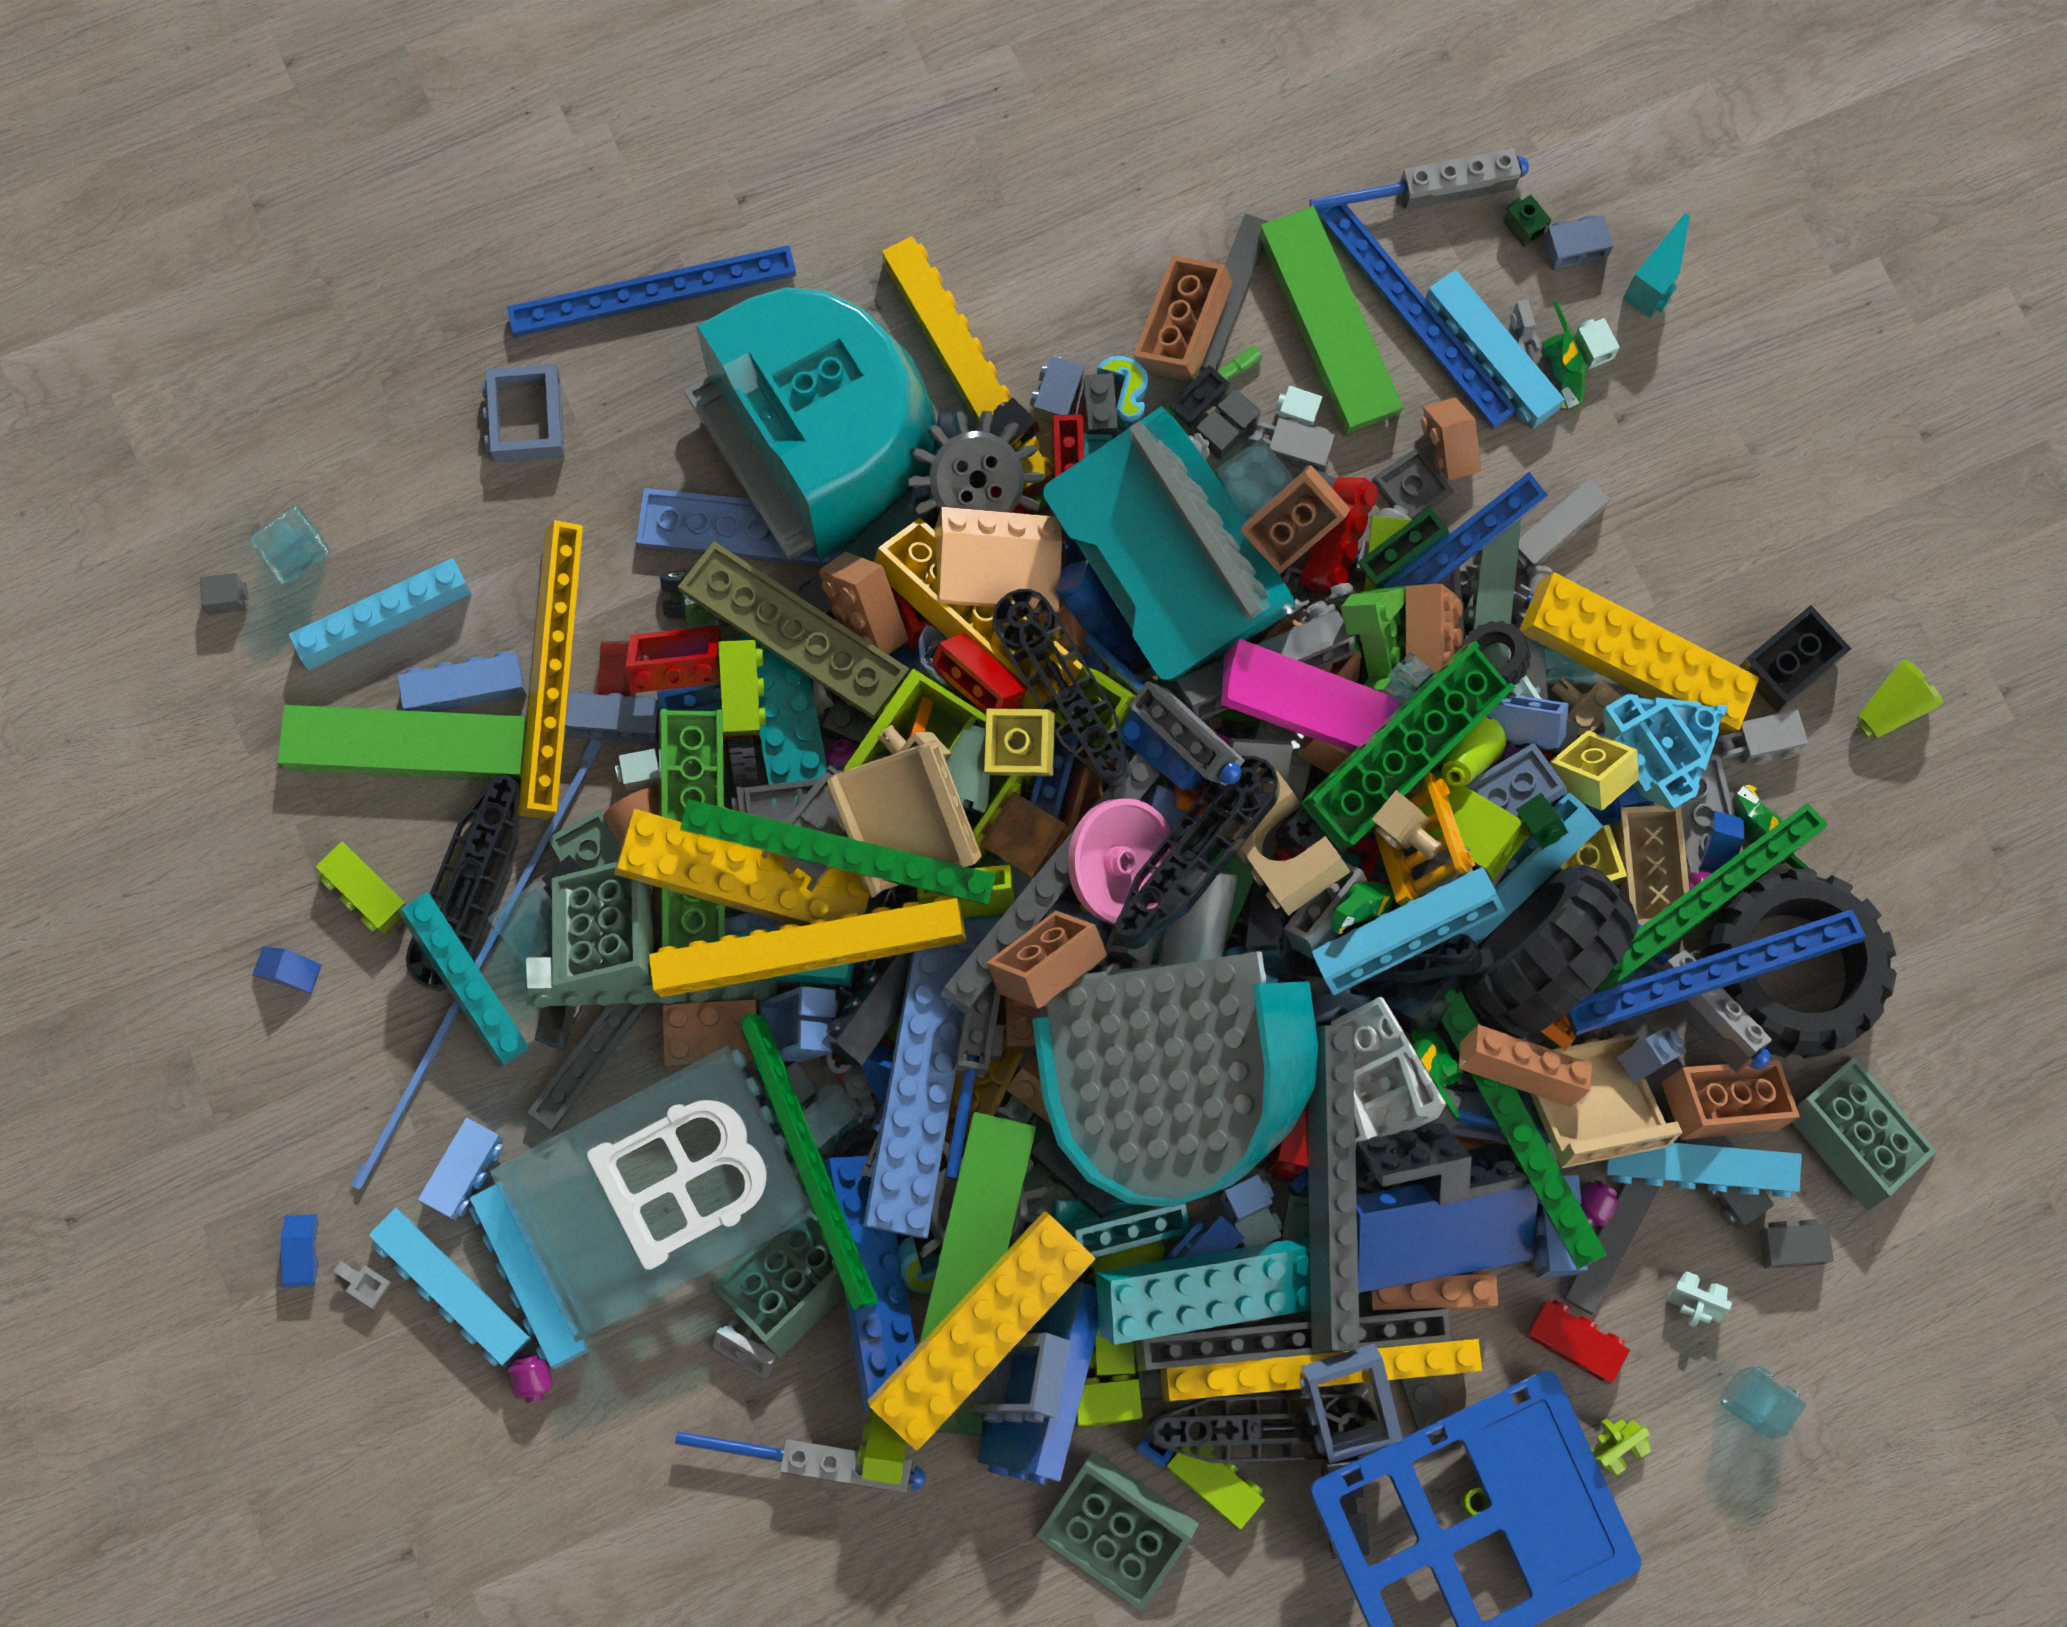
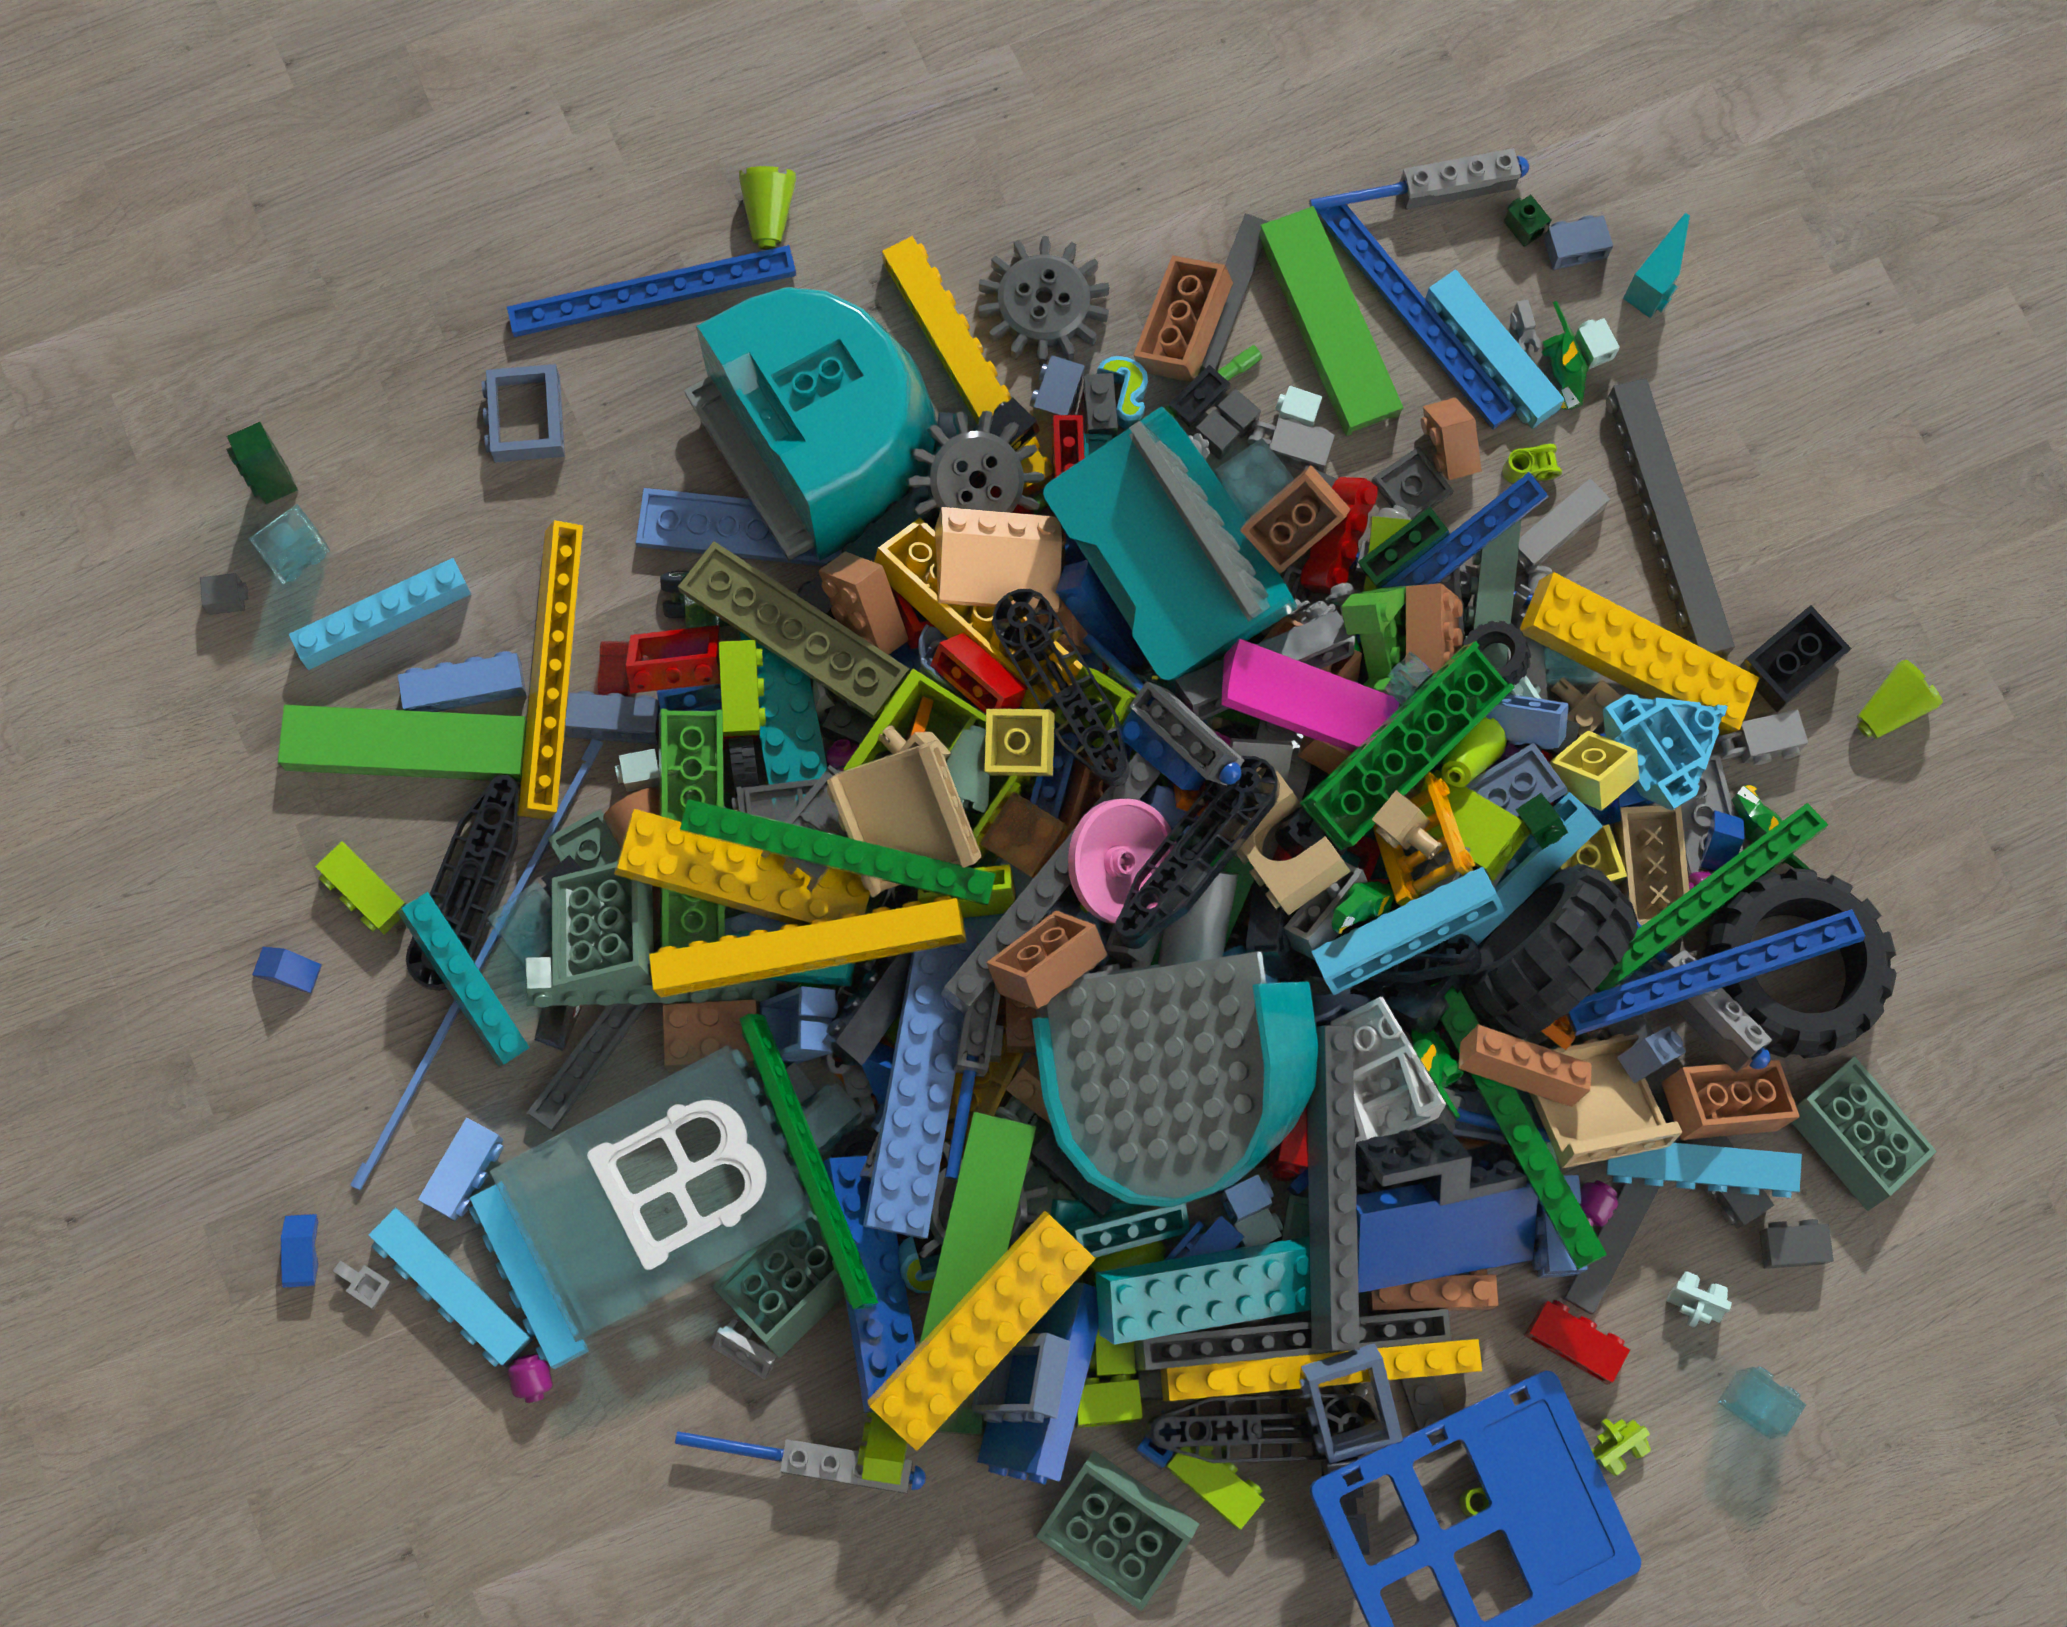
(260, 463): none -> dark green brick
(767, 202): none -> lime cone
(1060, 319): none -> dark grey gear
(1537, 460): none -> lime piece
(1669, 517): none -> dark grey brick

